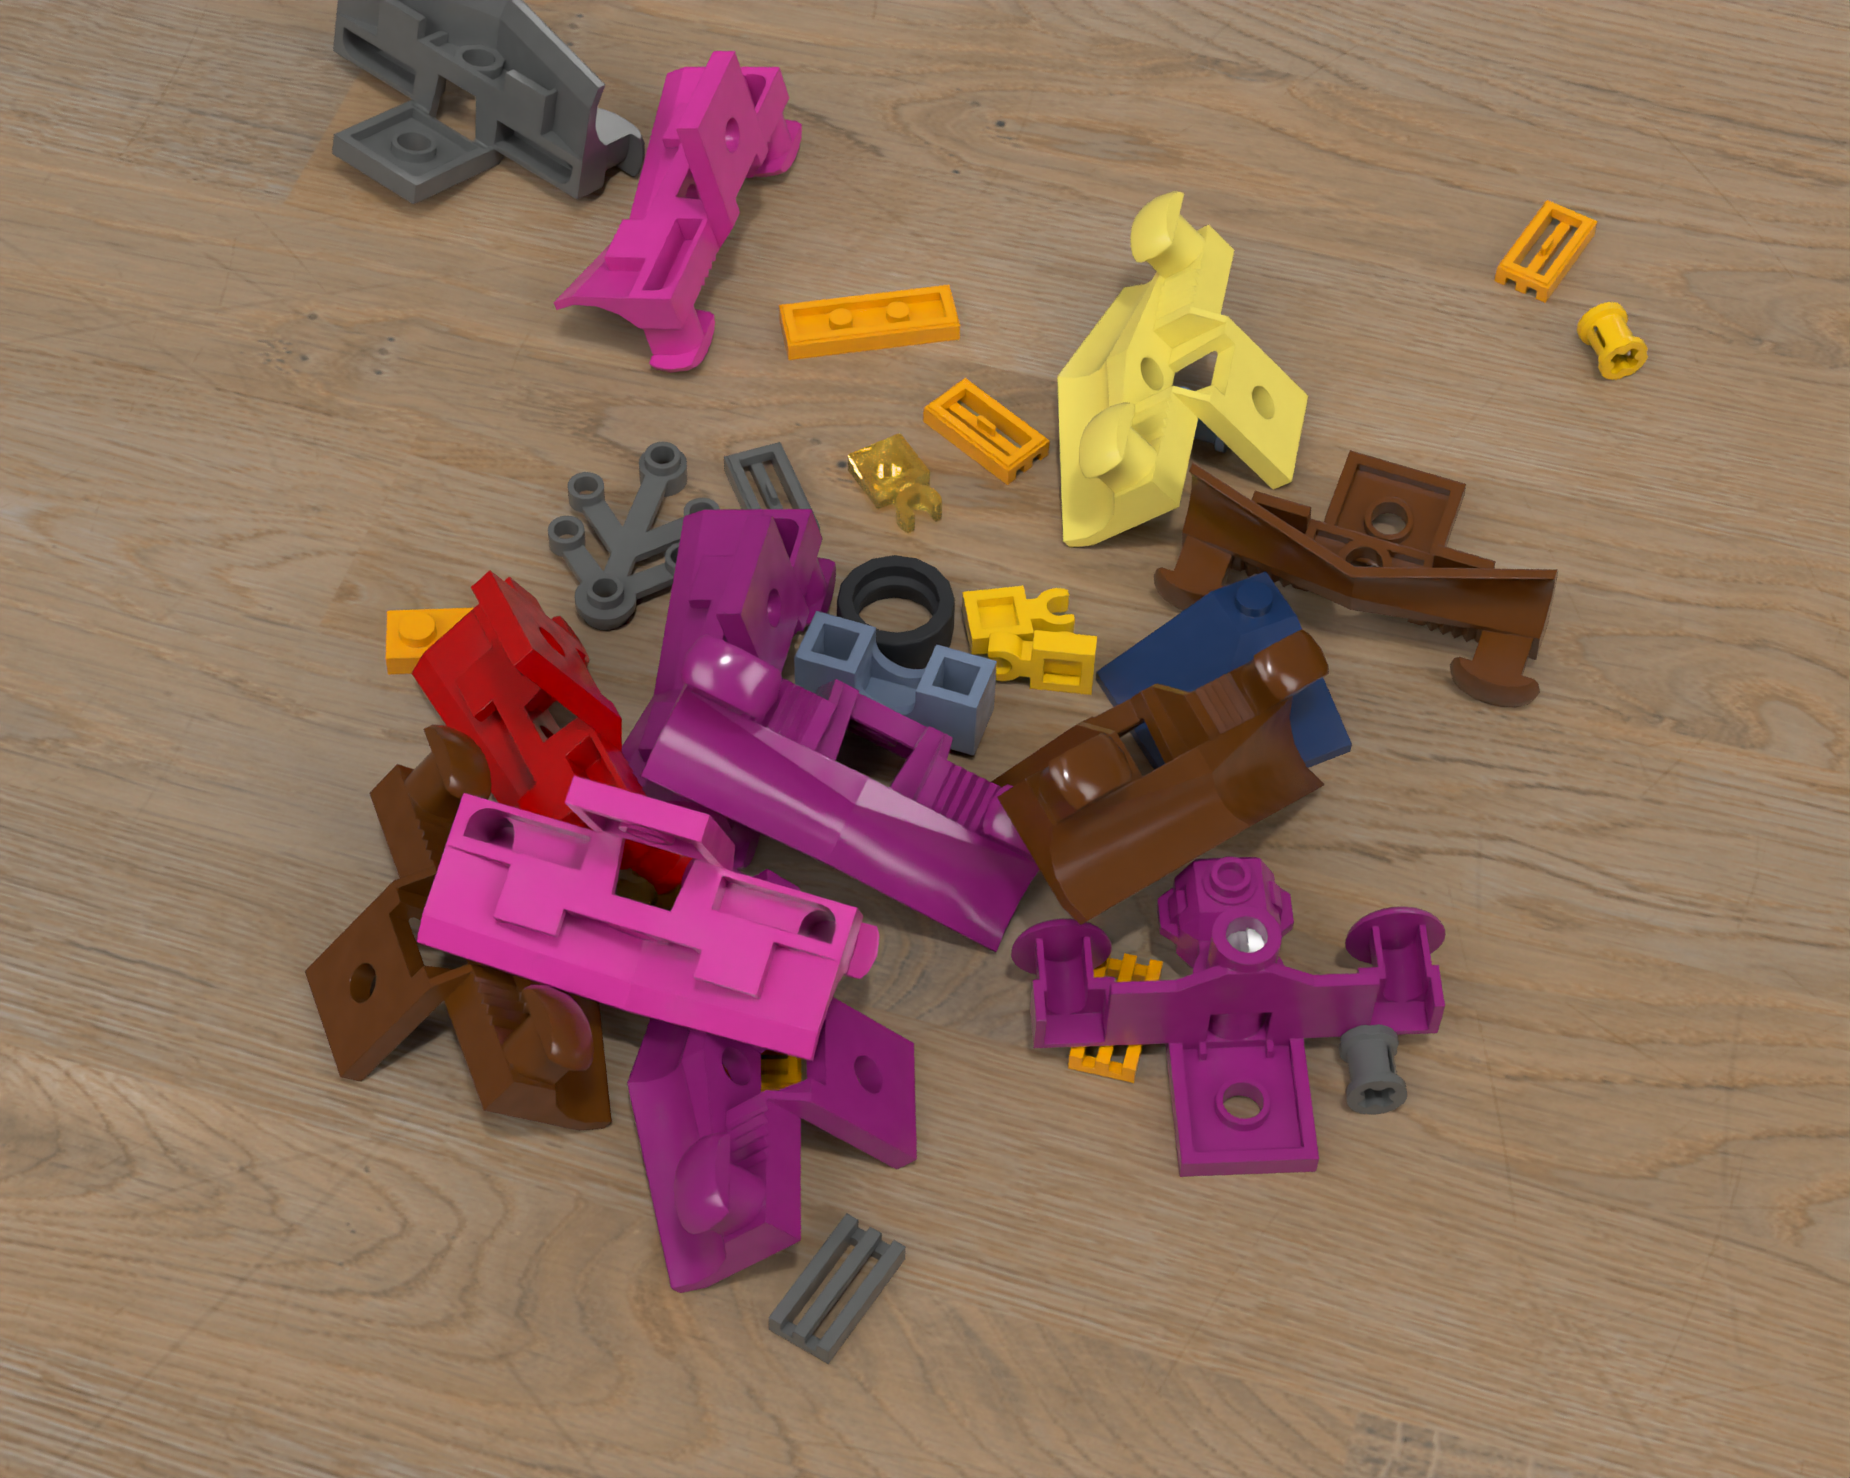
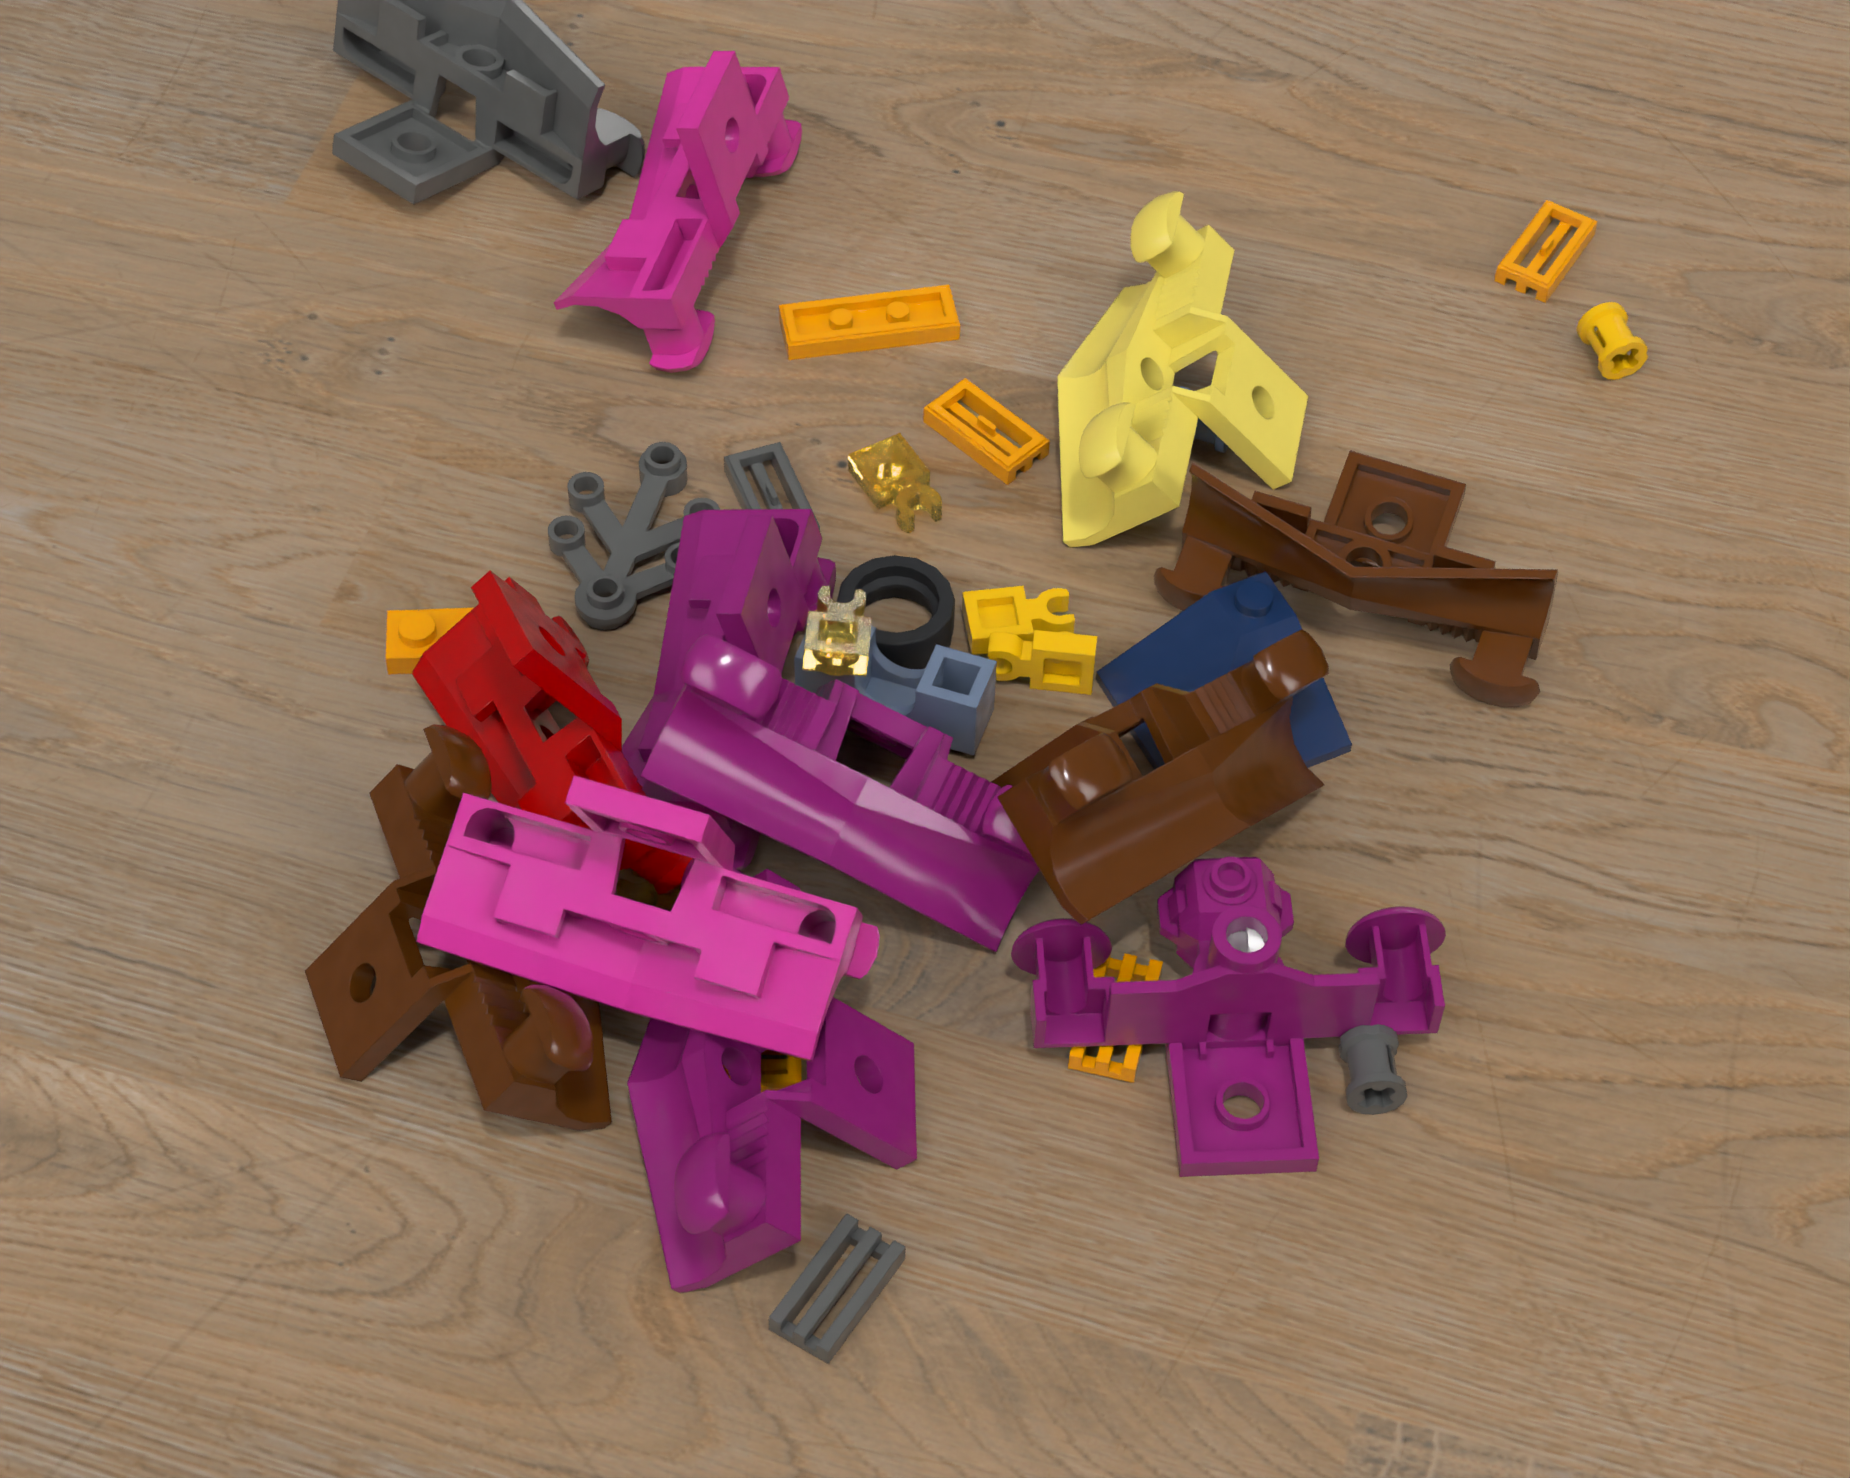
(837, 636): none -> clear yellow plate

